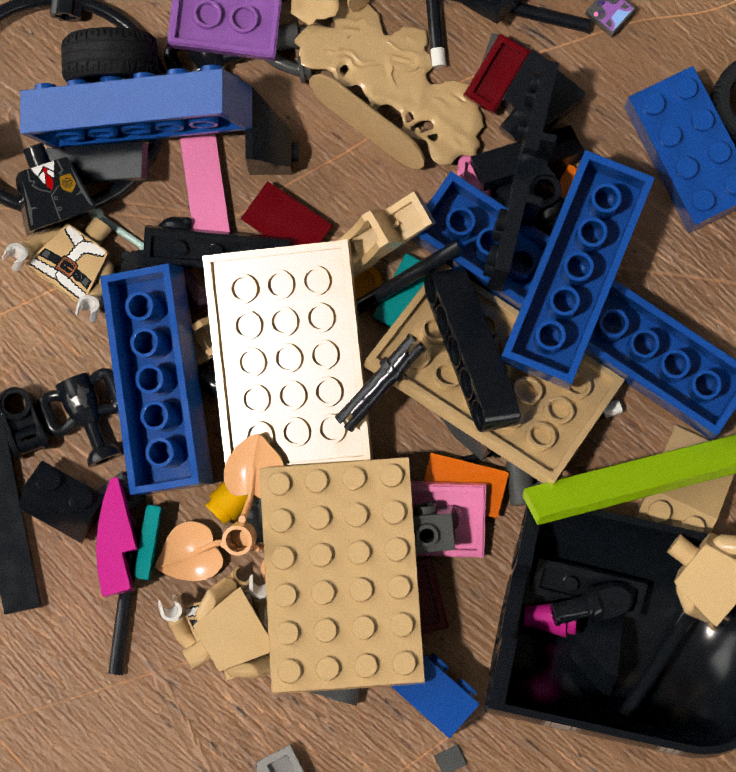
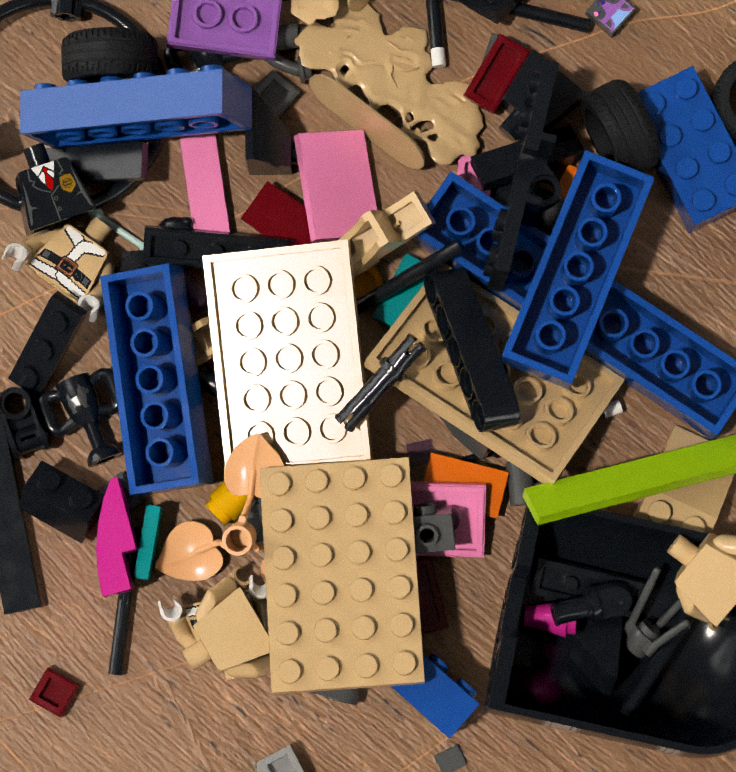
(47, 344): none -> black plate
(54, 692): none -> dark red tile
(277, 93): none -> dark grey tile
(334, 181): none -> bright pink tile
(419, 452): none -> window
(621, 125): none -> black tyre
(642, 637): none -> dark grey plant

